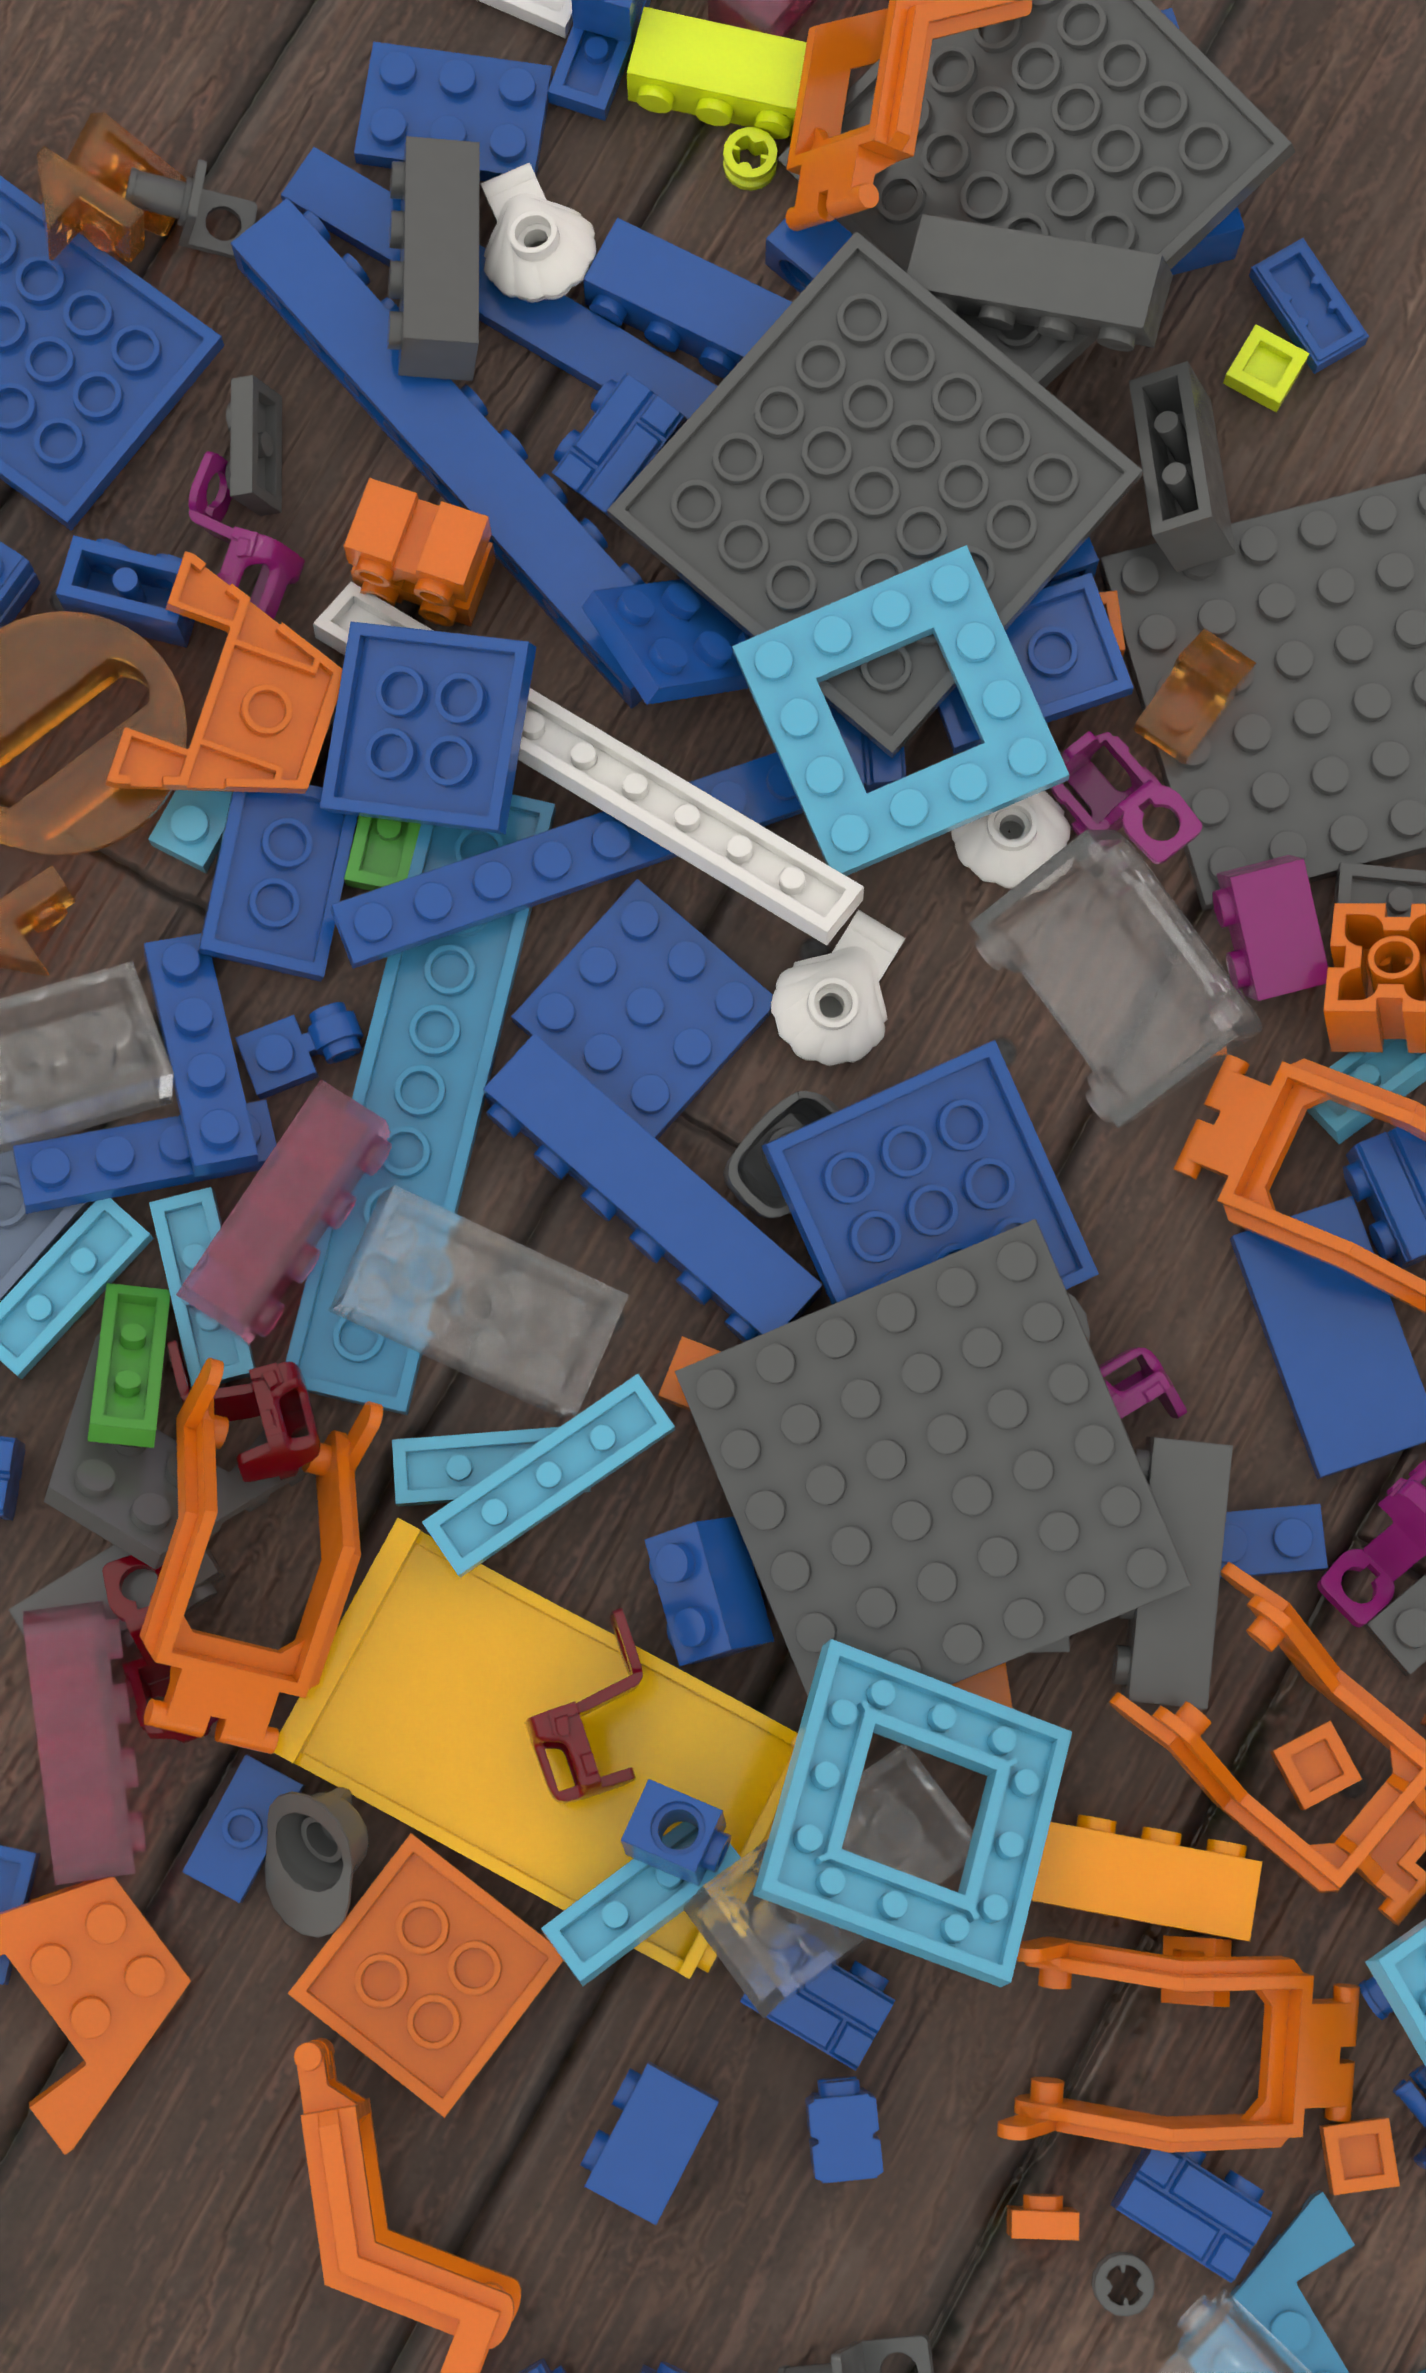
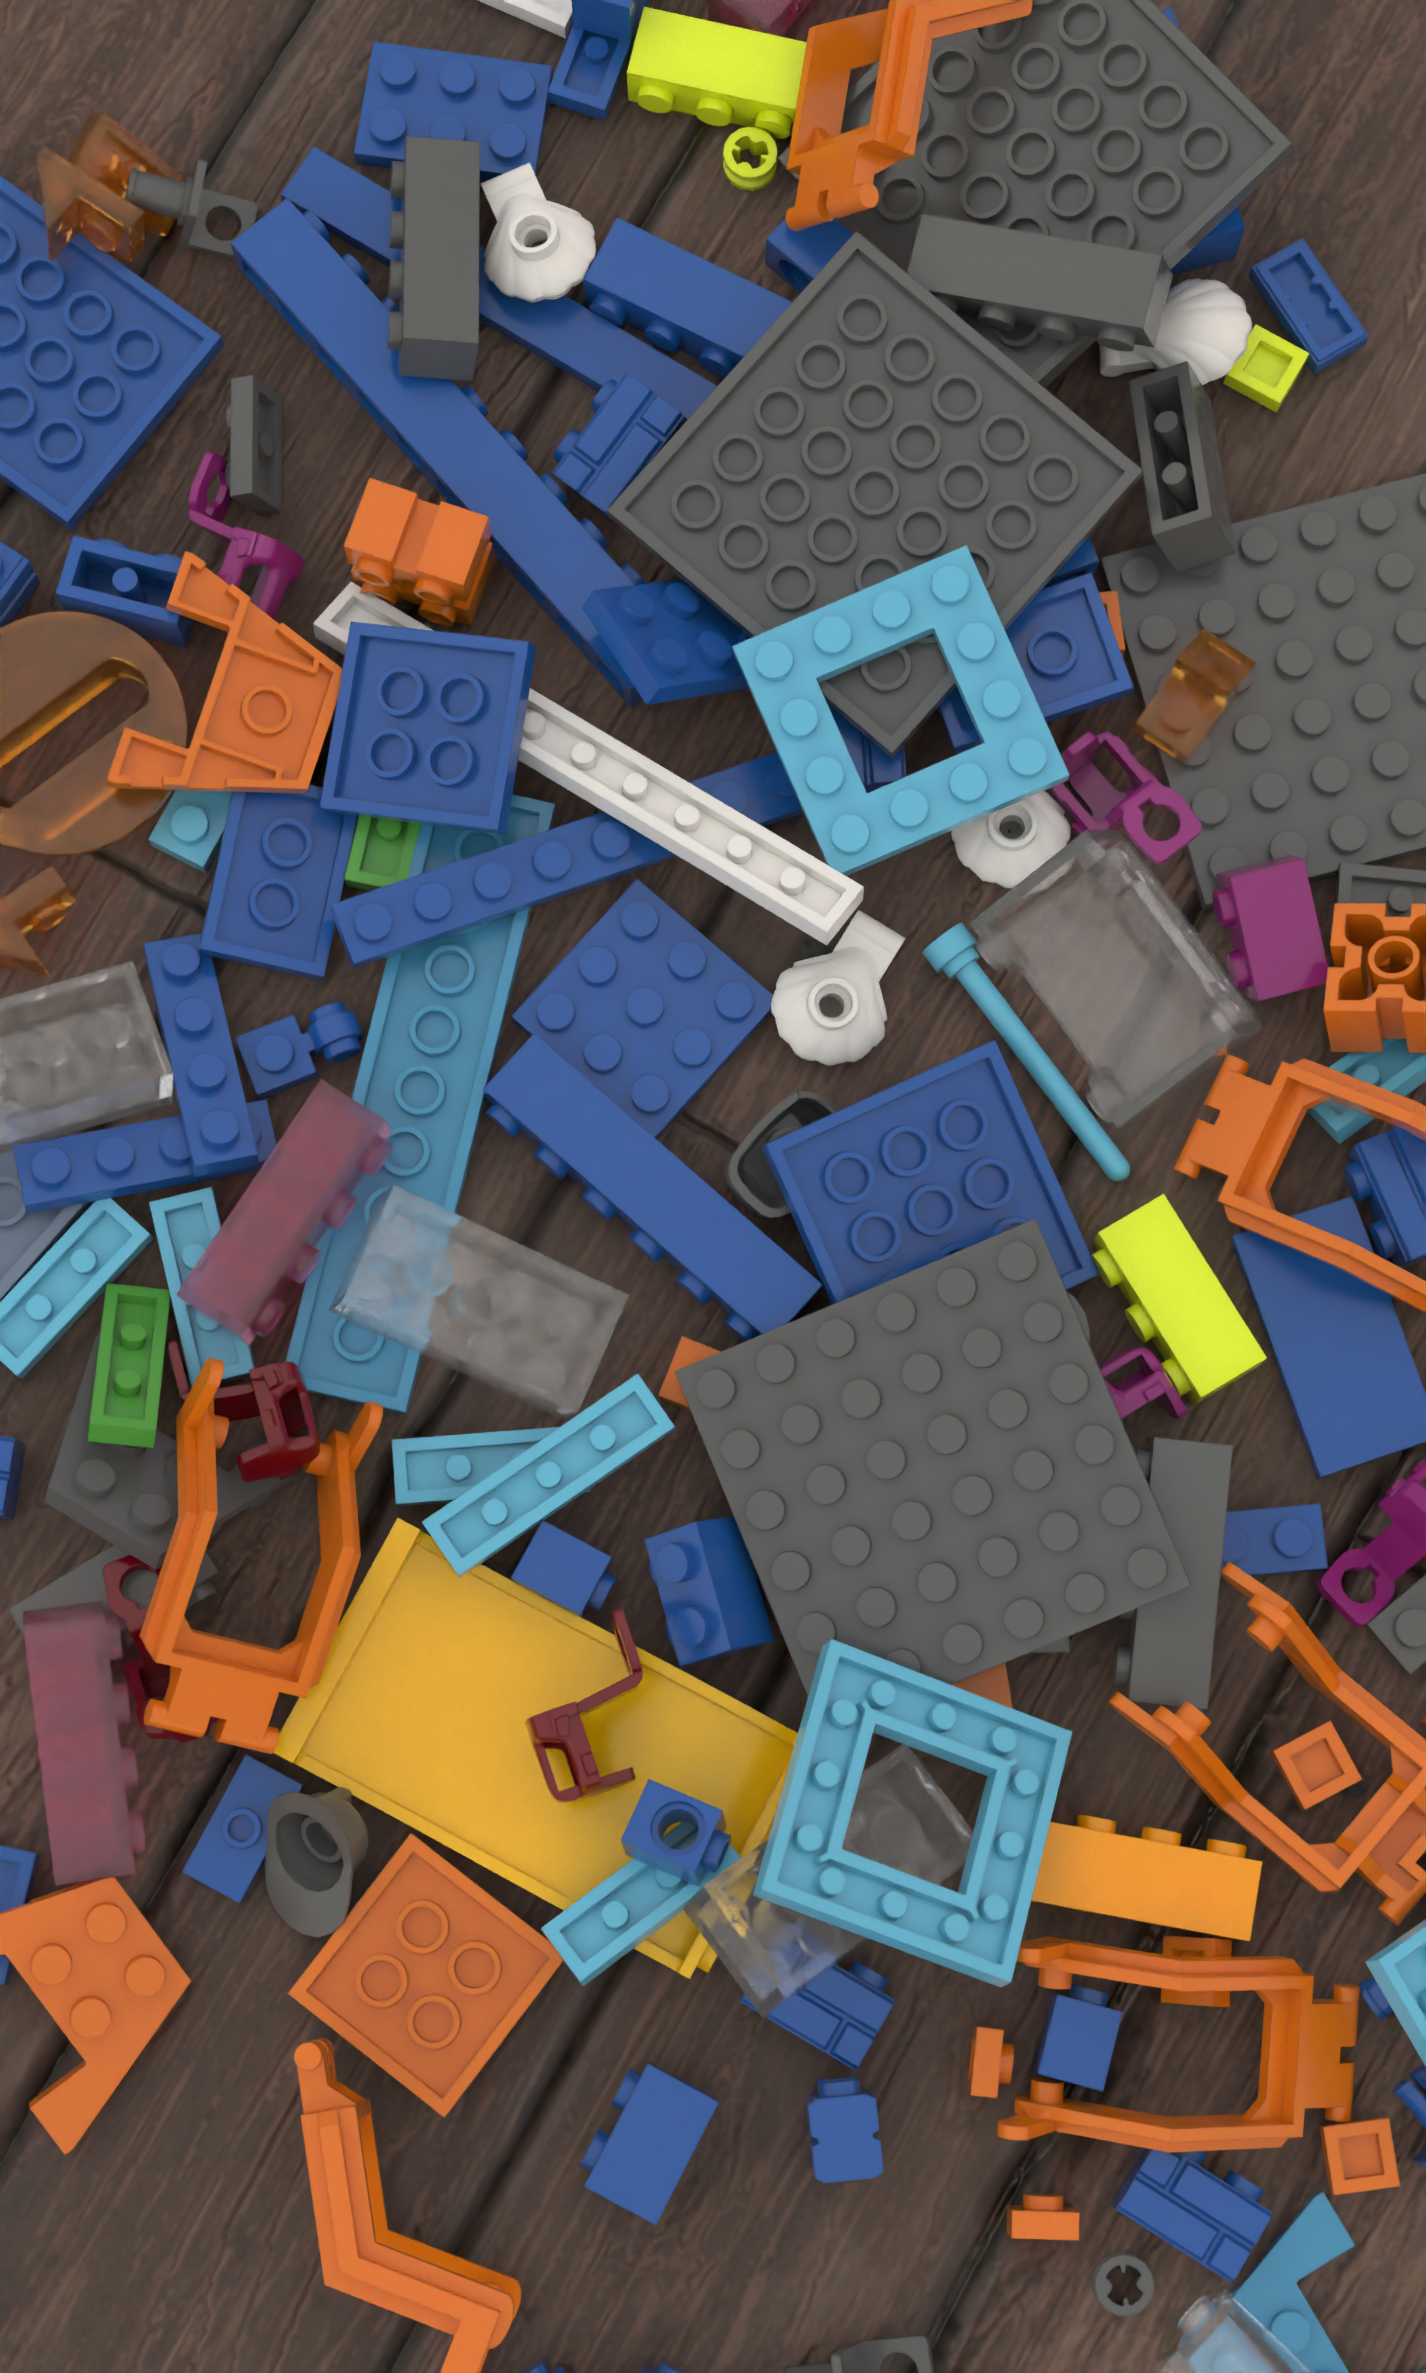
(565, 1571): none -> blue brick
(956, 956): none -> medium azure piece
(989, 2061): none -> orange plate
(1078, 2038): none -> blue brick
(1176, 1300): none -> neon yellow brick
(1198, 325): none -> white animal

